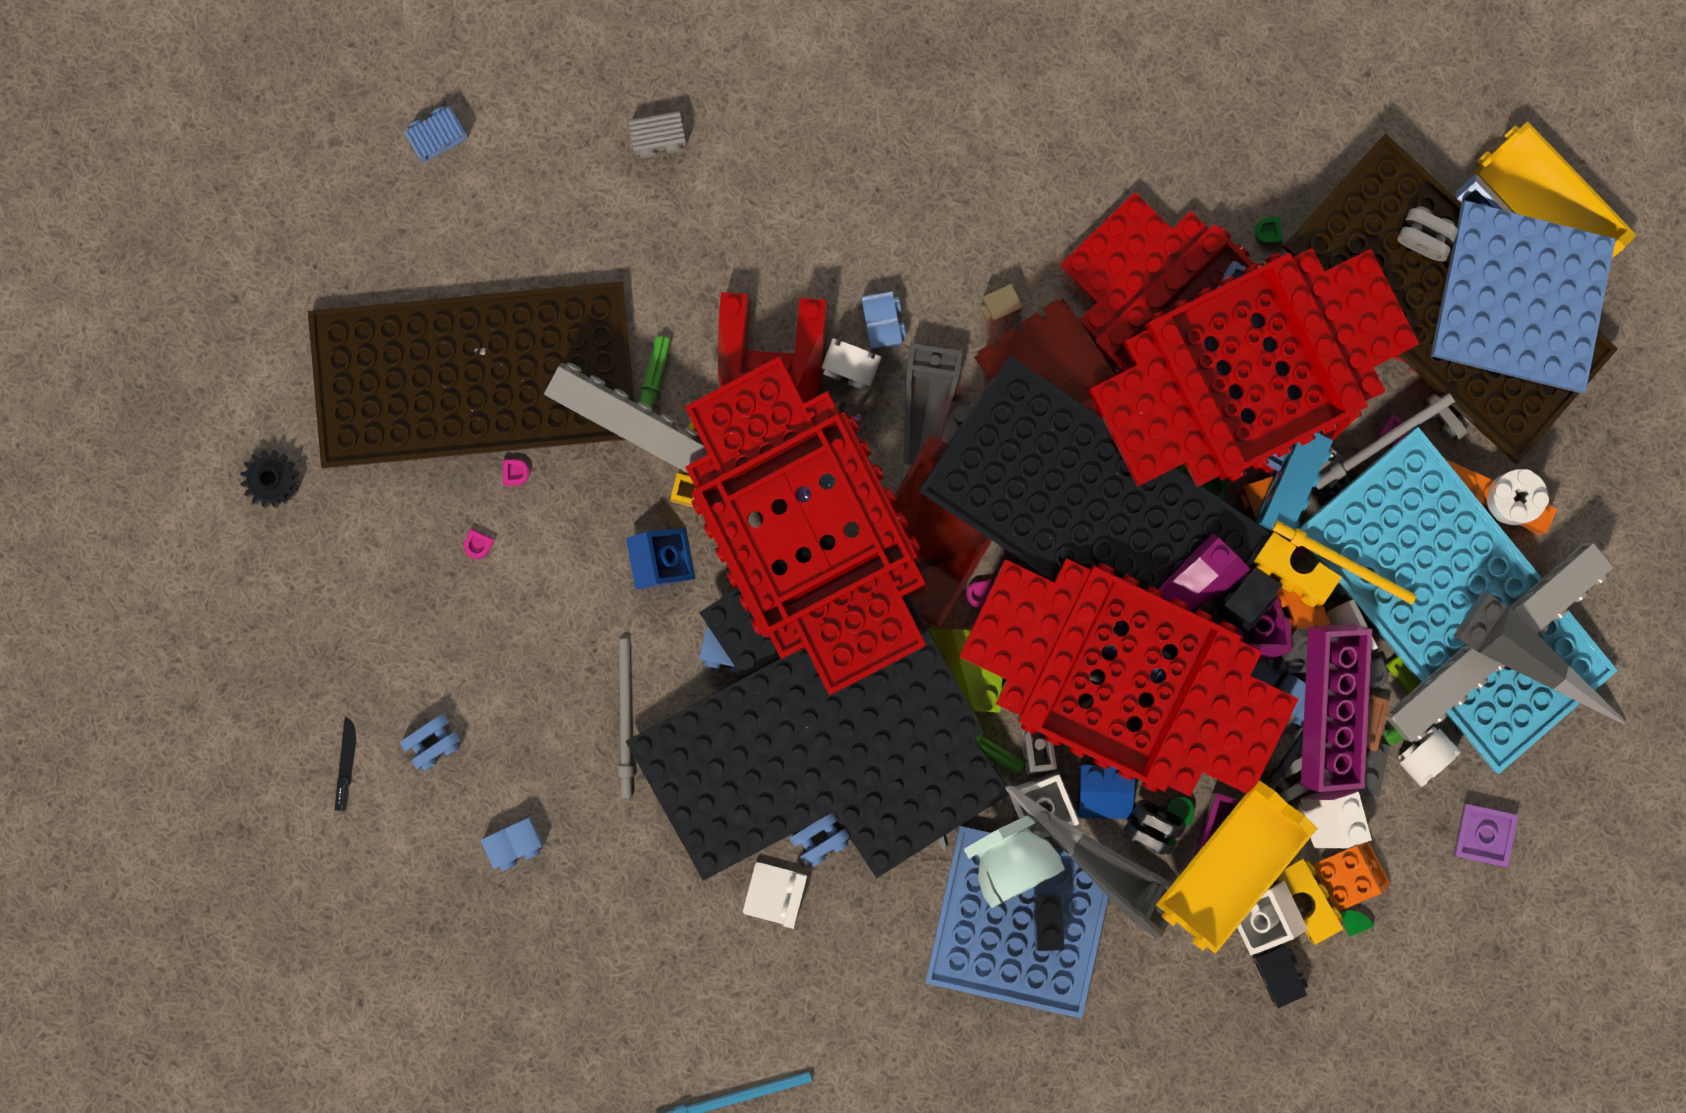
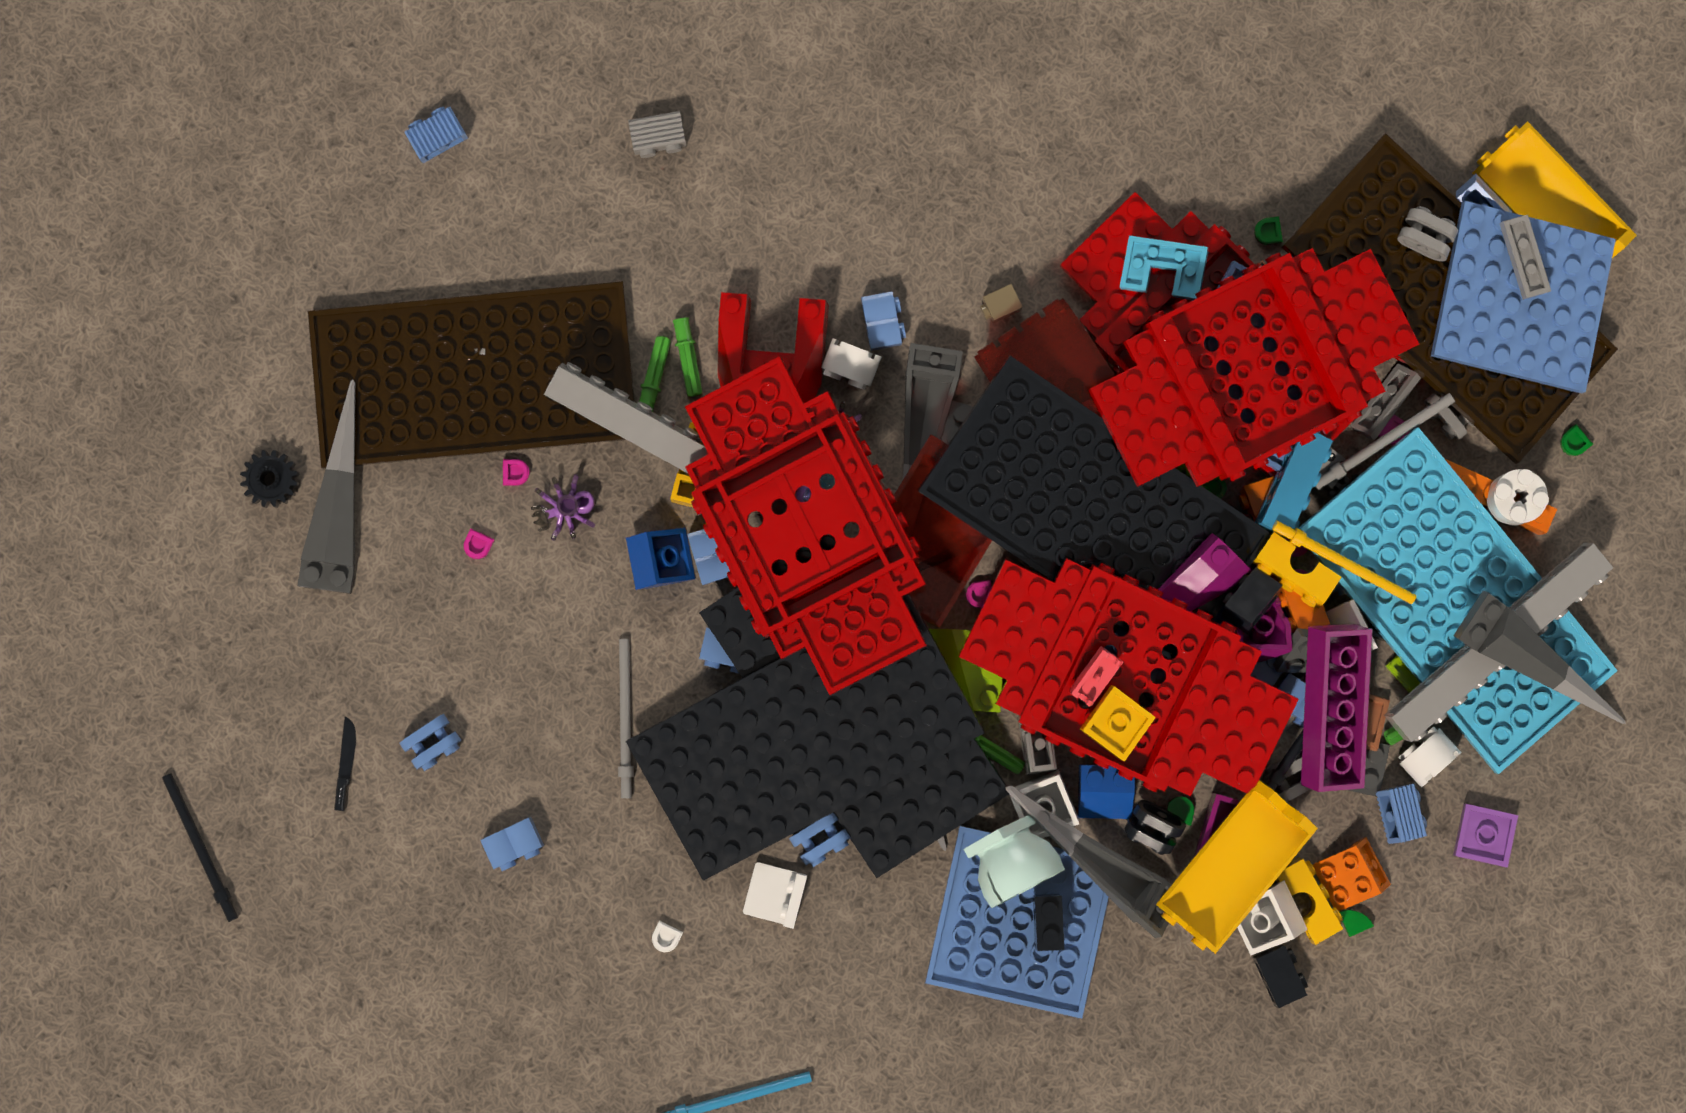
(221, 894): none -> black bar
(330, 542): none -> dark grey plate
(567, 506): none -> animal
(665, 937): none -> white tile
(687, 356): none -> bright green axle
(706, 559): none -> medium blue brick
(1095, 676): none -> coral hinge
(1117, 723): none -> yellow plate
(1185, 259): none -> medium azure plate
(1337, 817): white slope -> none
(1378, 673): flat silver tile -> none
(1383, 407): none -> light grey plate
(1401, 813): none -> medium blue brick
(1525, 257): none -> light grey plate
(1575, 441): none -> green tile

